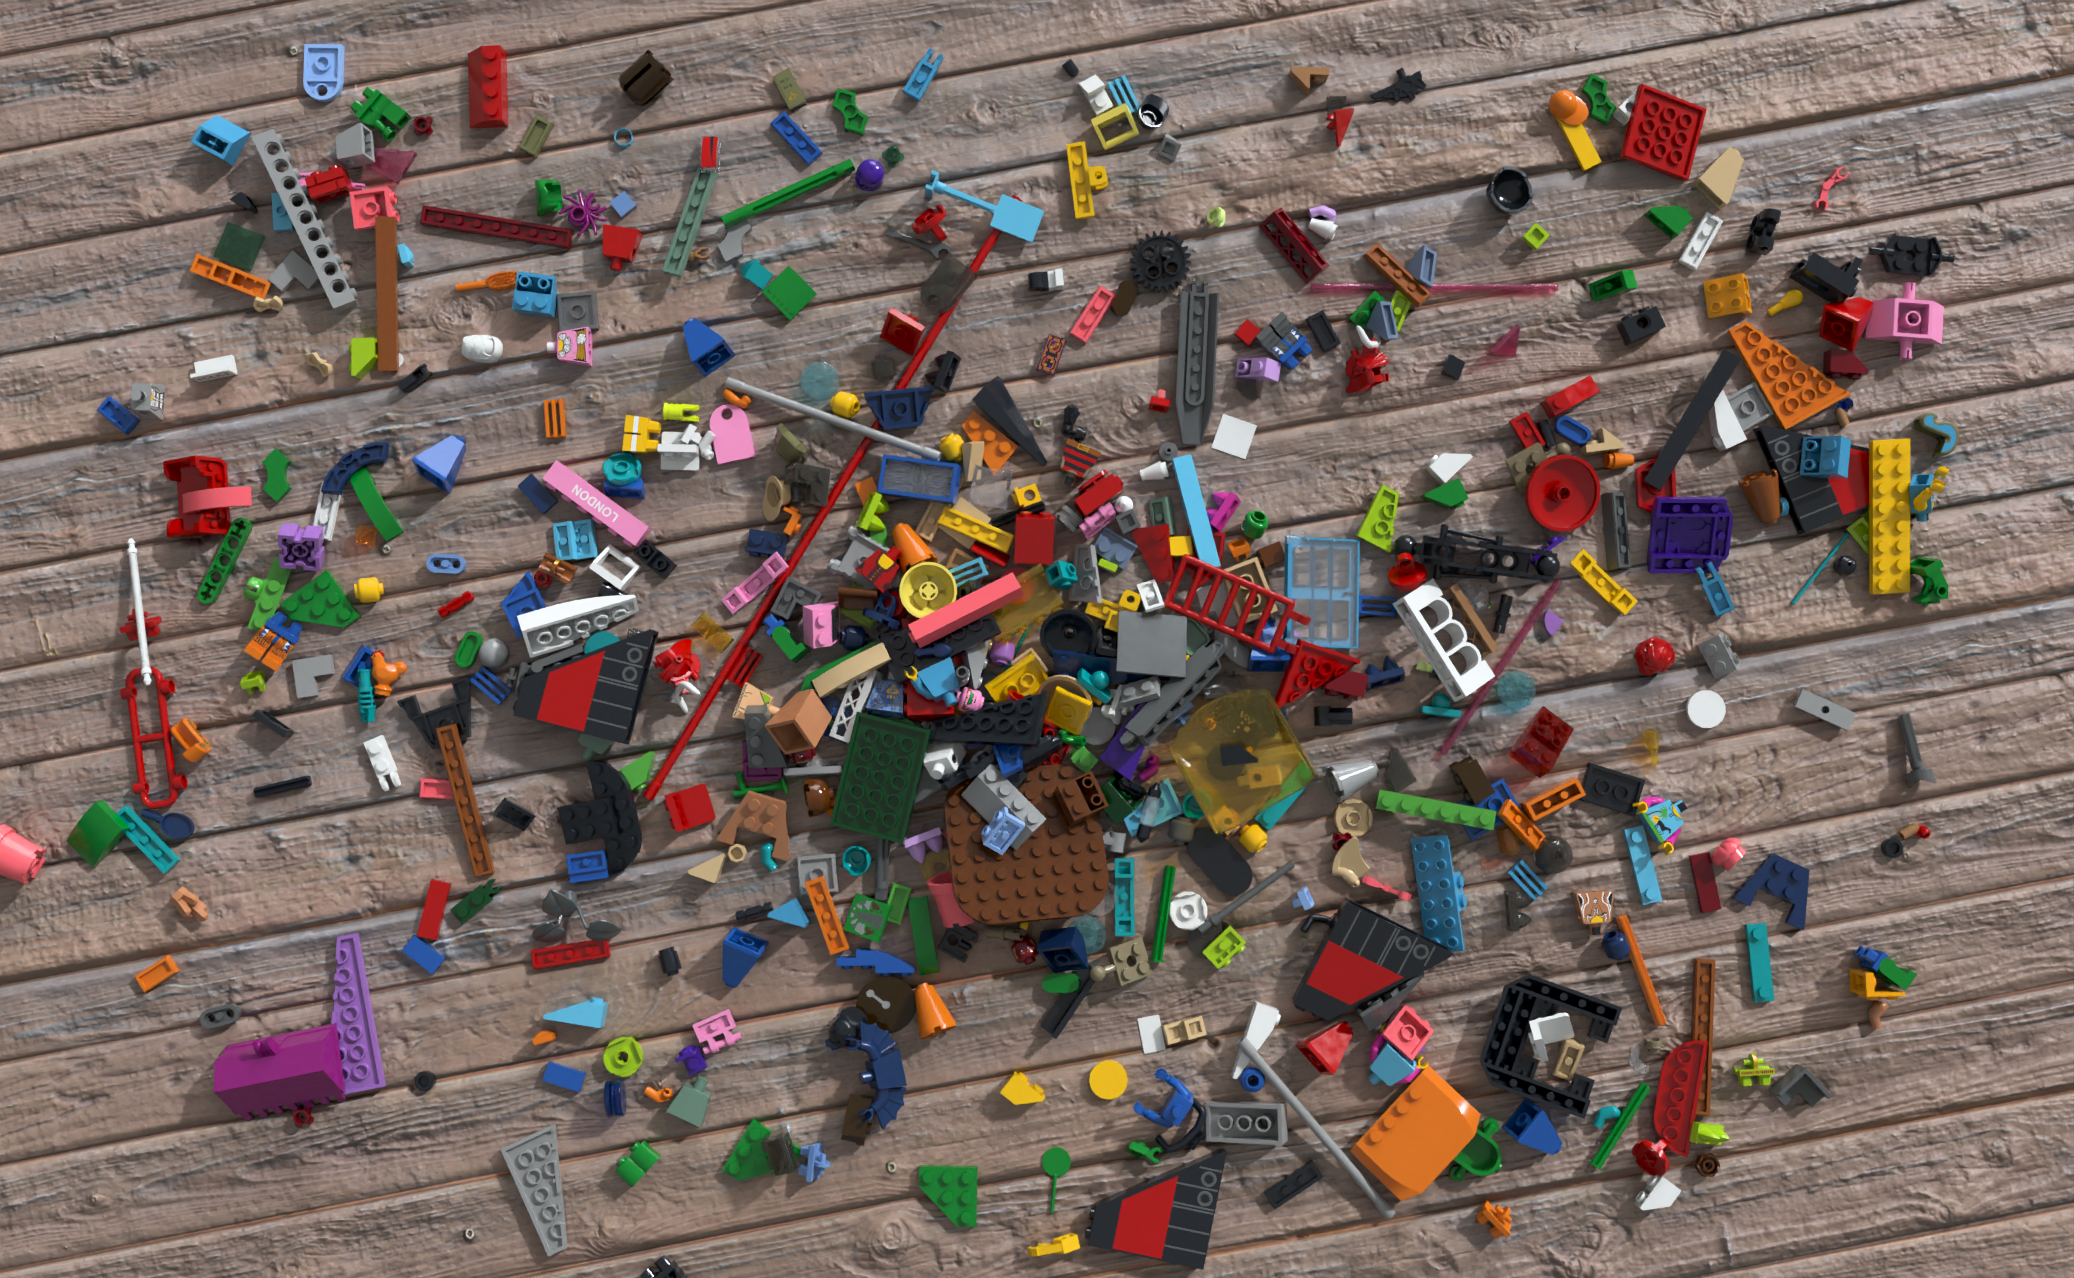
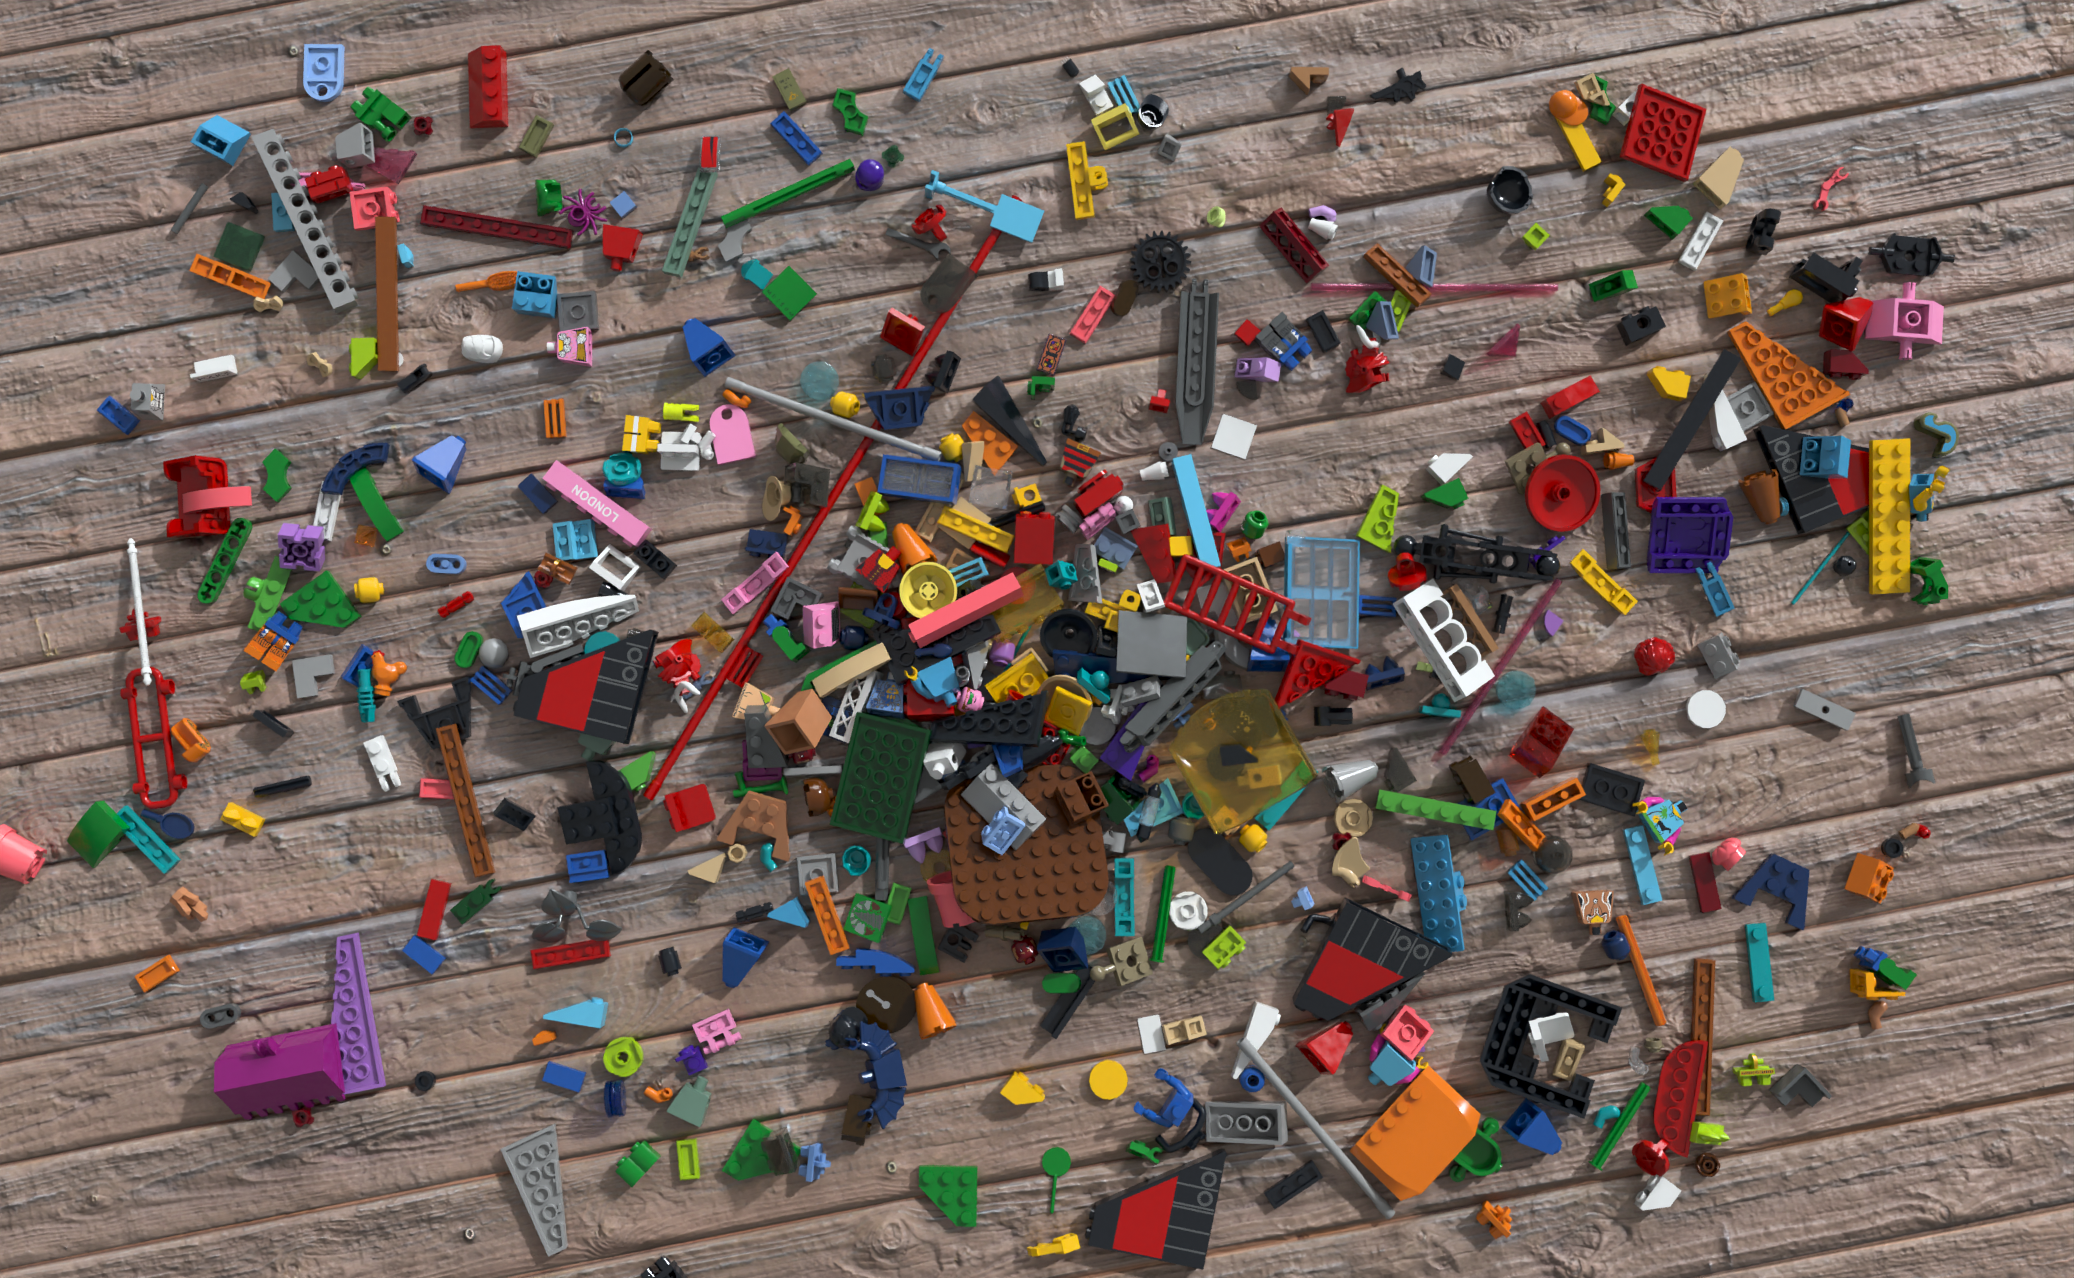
(189, 208): none -> dark grey bar
(242, 819): none -> yellow tile
(688, 1159): none -> lime tile
(699, 683): none -> sand blue piece
(1044, 384): none -> green bracket
(1590, 90): none -> tan slope
(1615, 186): none -> yellow bracket
(1669, 384): none -> yellow slope
(1869, 878): none -> orange slope

